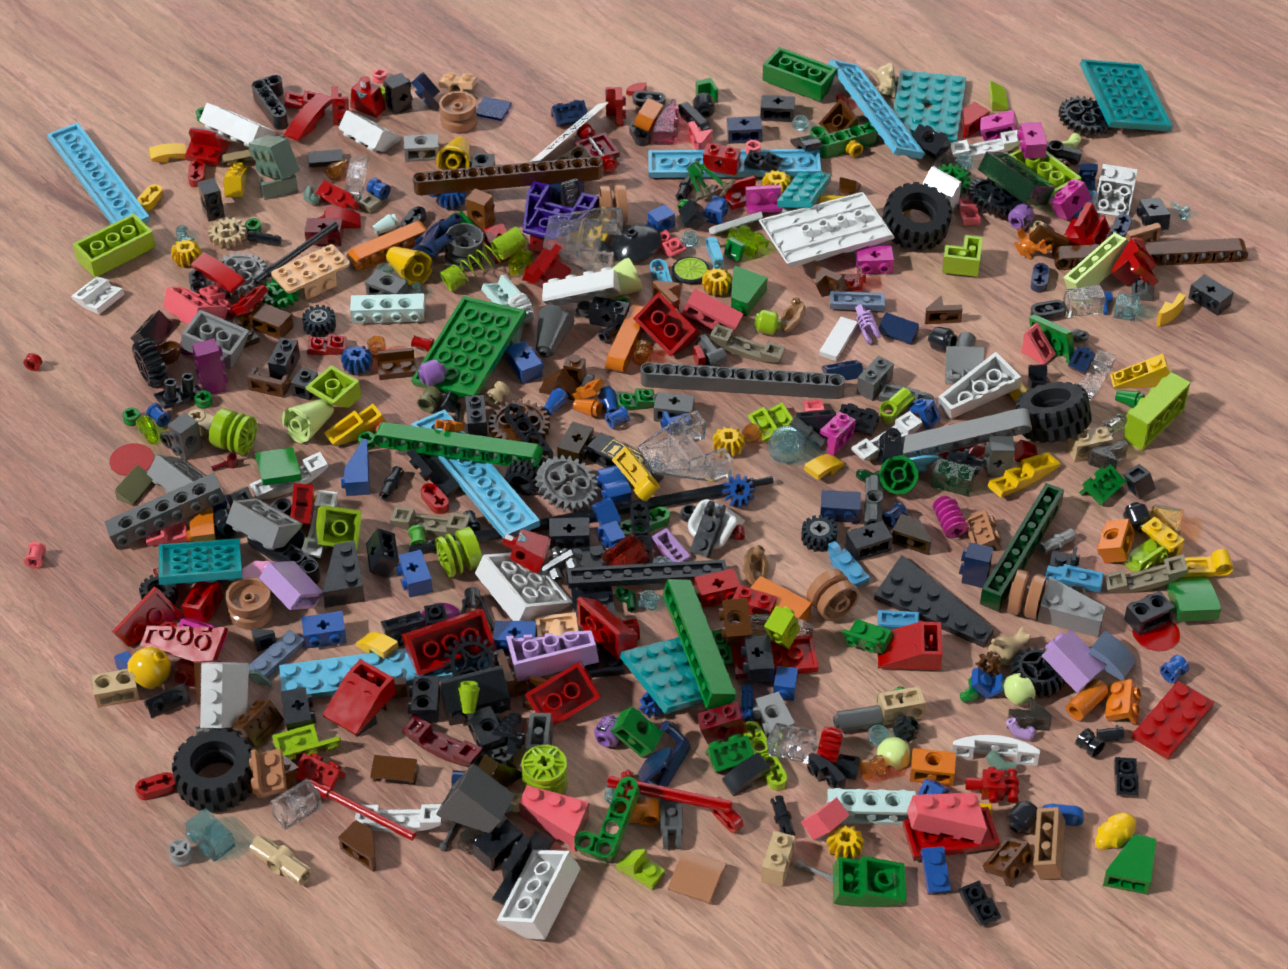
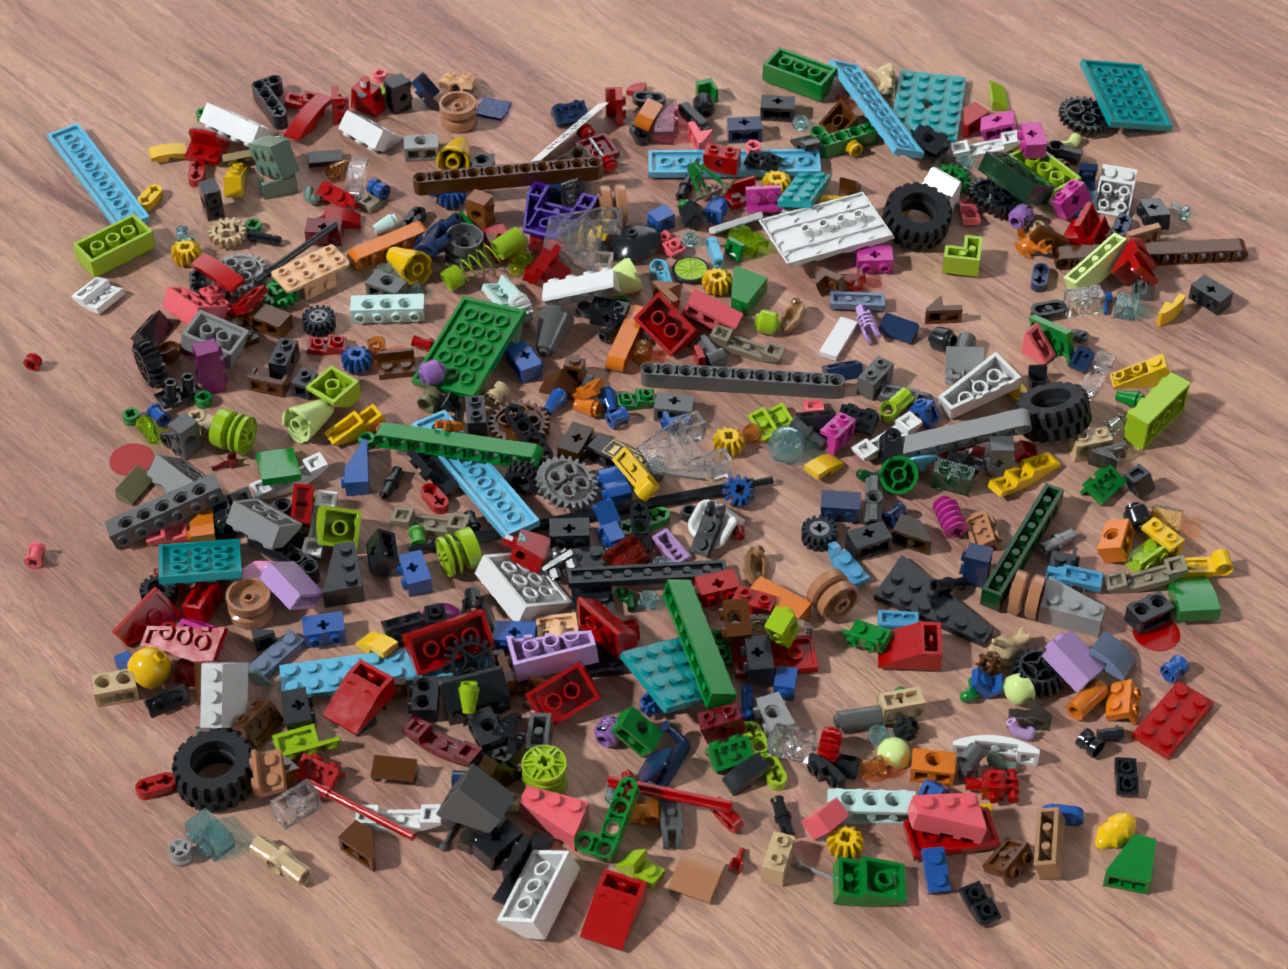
(614, 909): none -> red slope
(737, 862): none -> red hand
(947, 584): none -> black pin
(969, 761): none -> dark grey piece
(1022, 817): black head -> none

